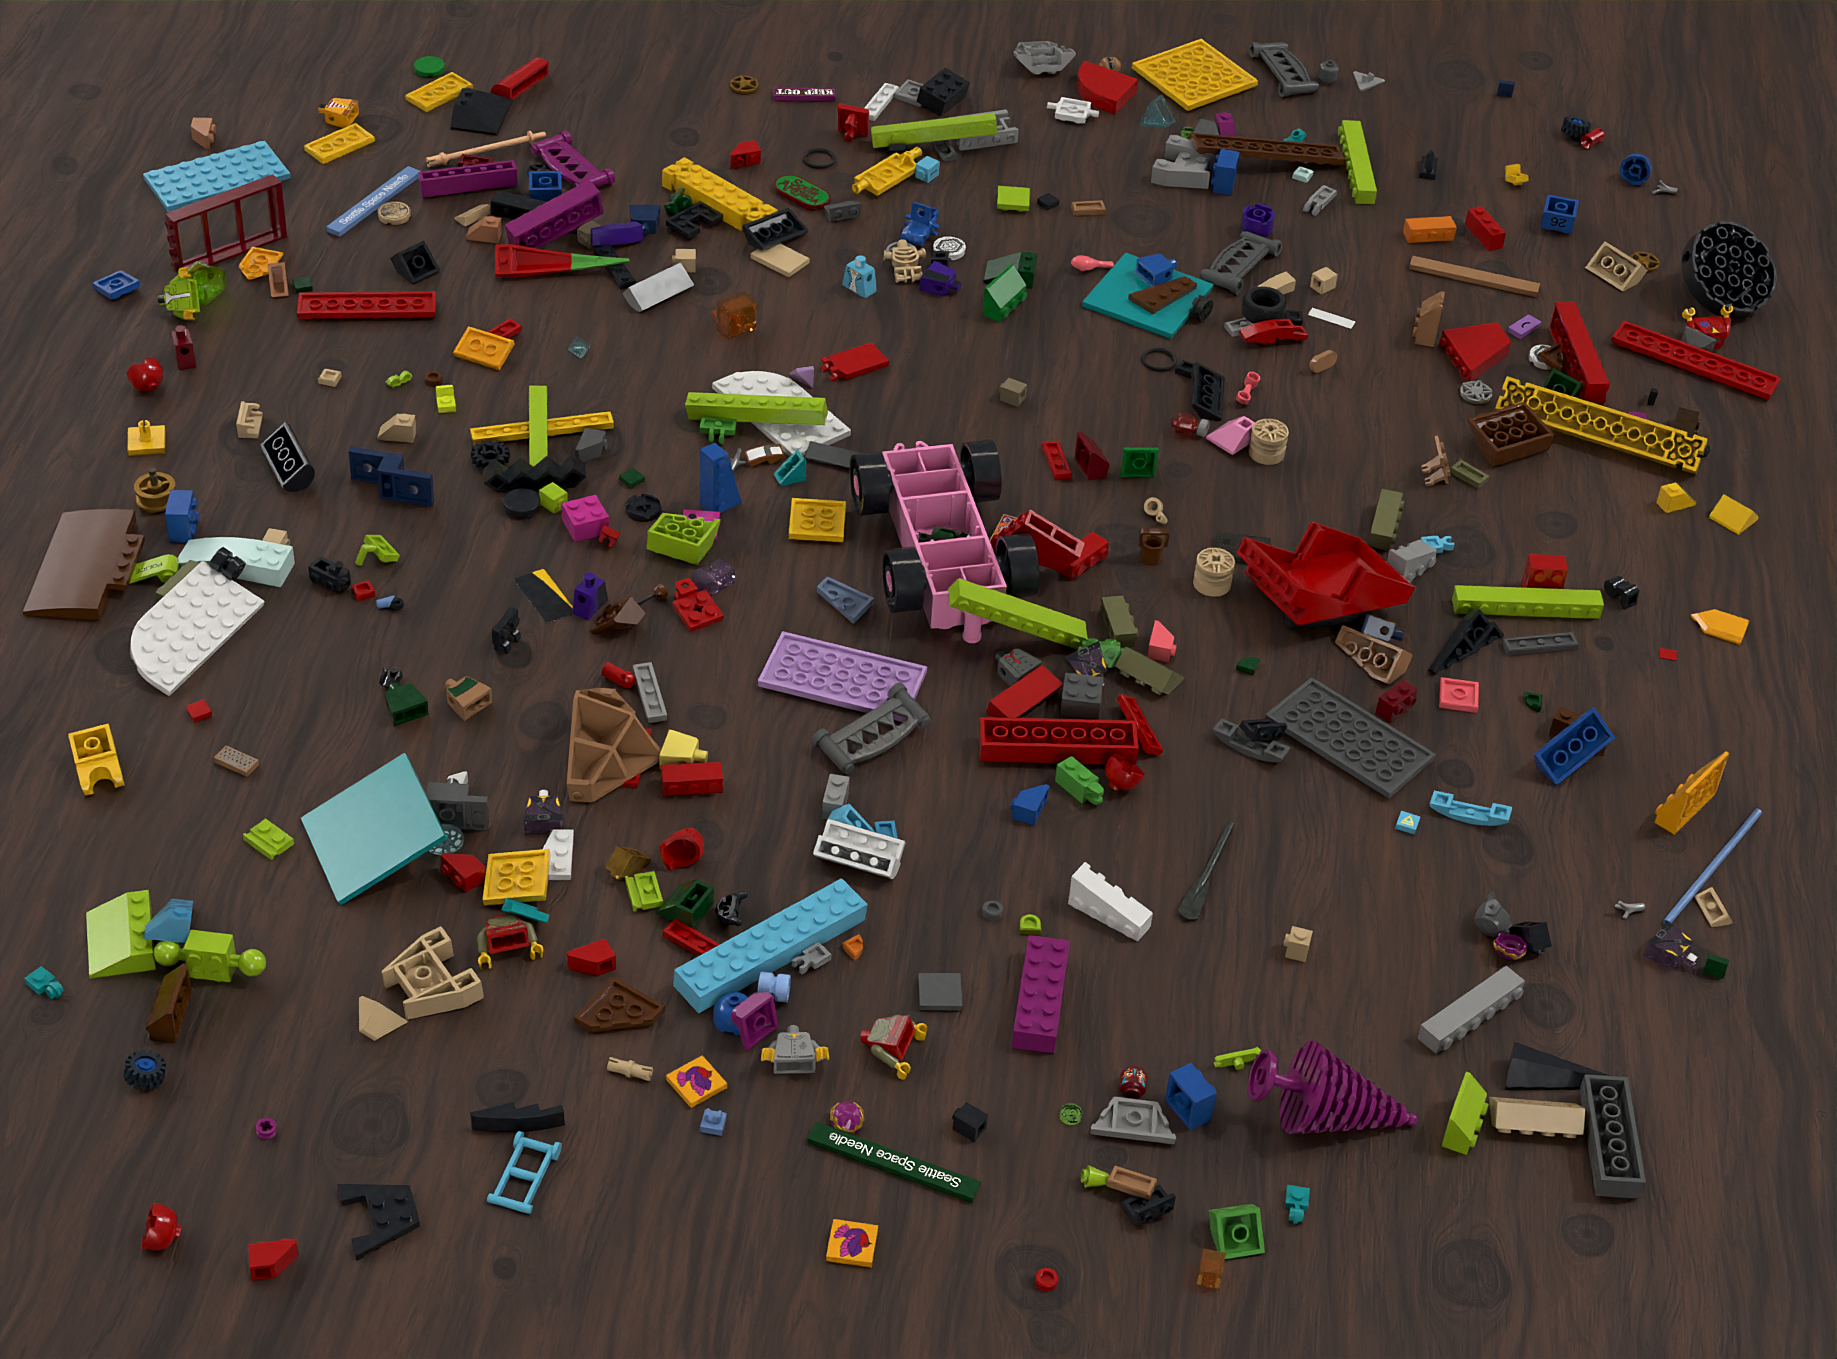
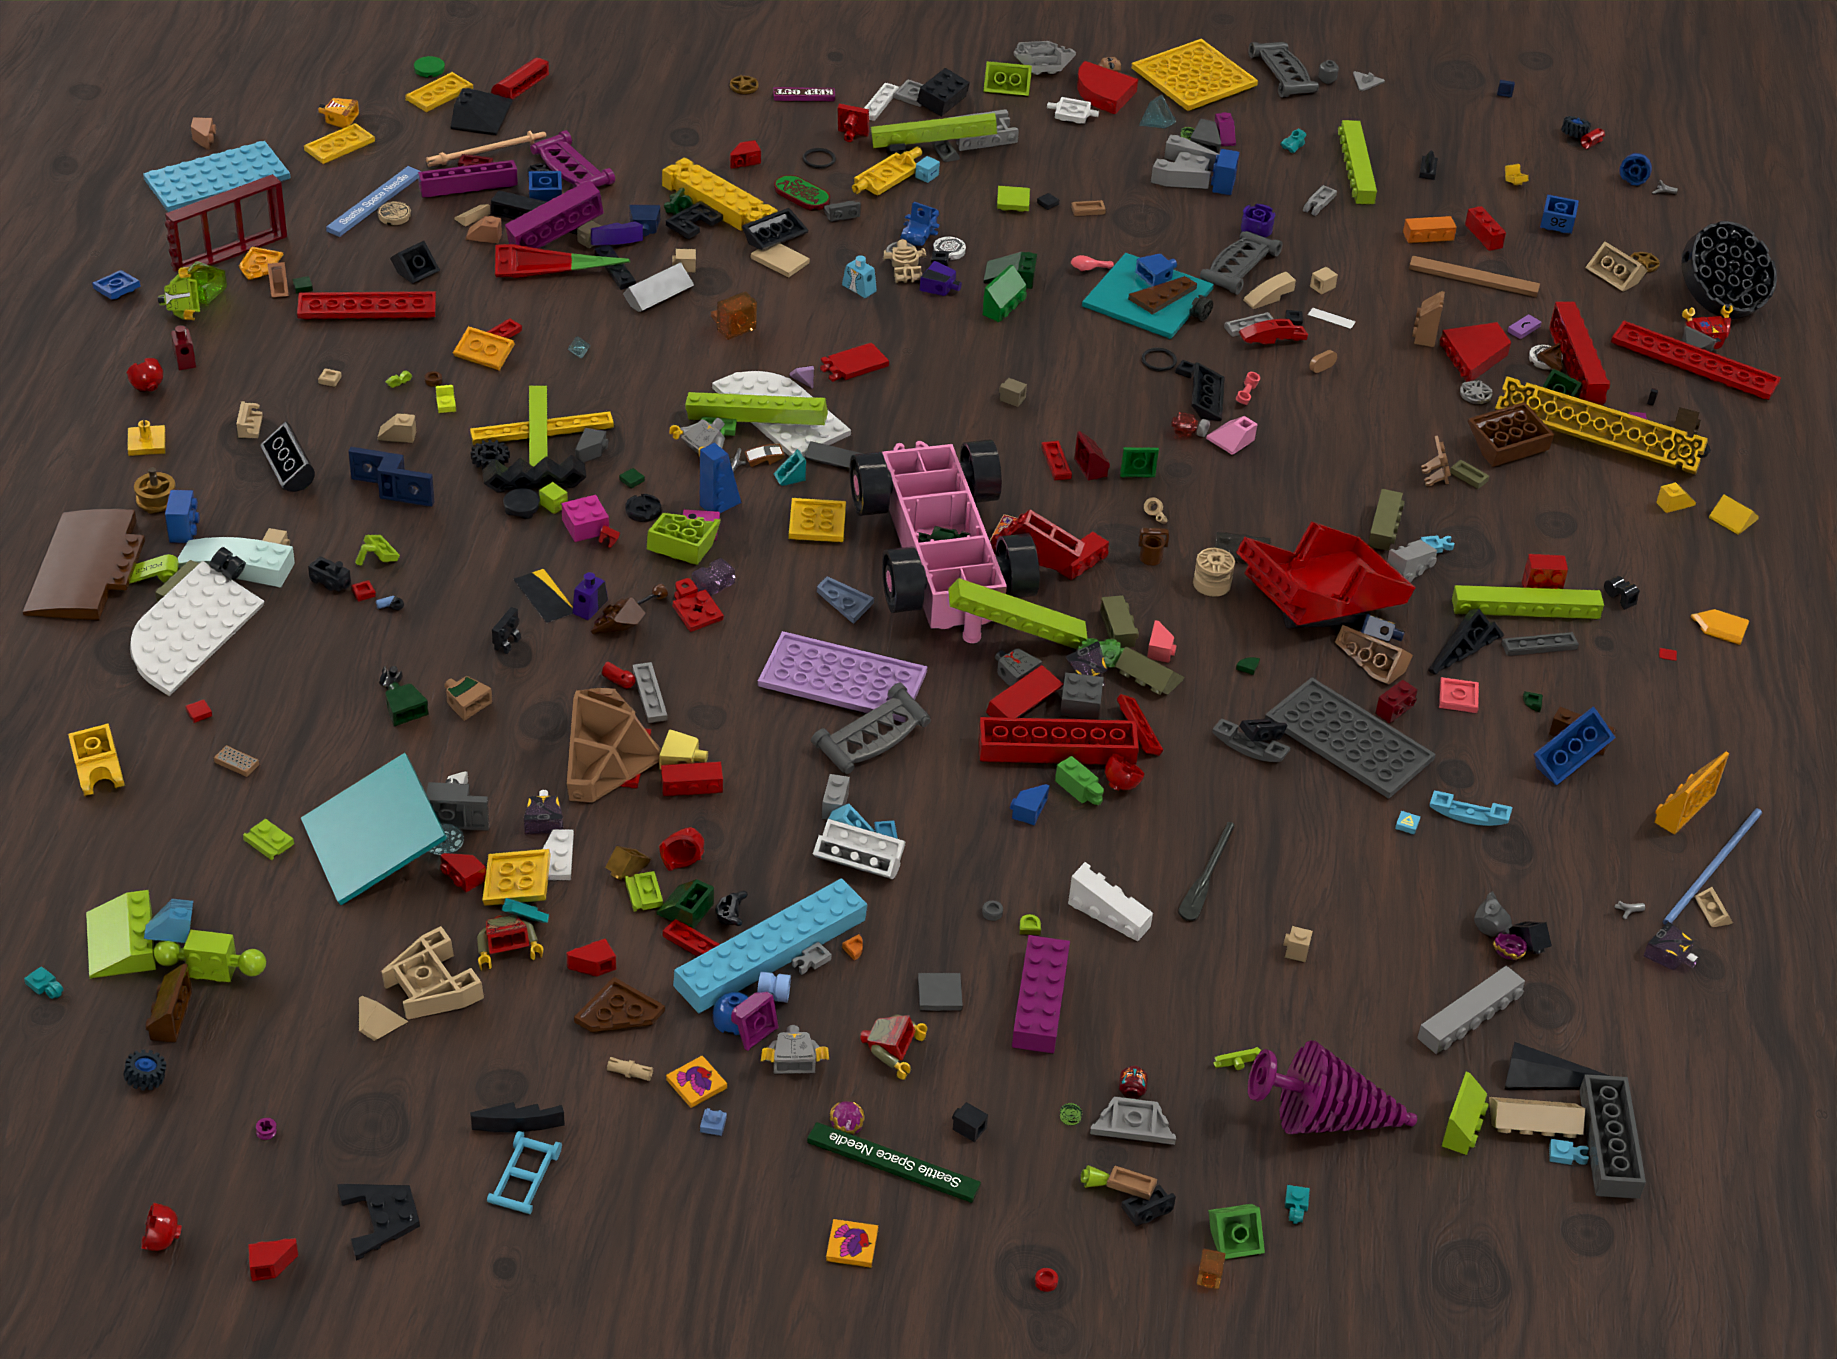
(700, 434): none -> light grey torso
(1007, 78): none -> lime slope
(1190, 1096): blue brick -> none
(1263, 296): black tyre -> none
(1268, 441): tan wheel -> none
(1269, 148): reddish brown plate -> none
(1302, 174): light aqua tile -> none
(1565, 1153): none -> medium azure plate
(1716, 966): dark green tile -> none

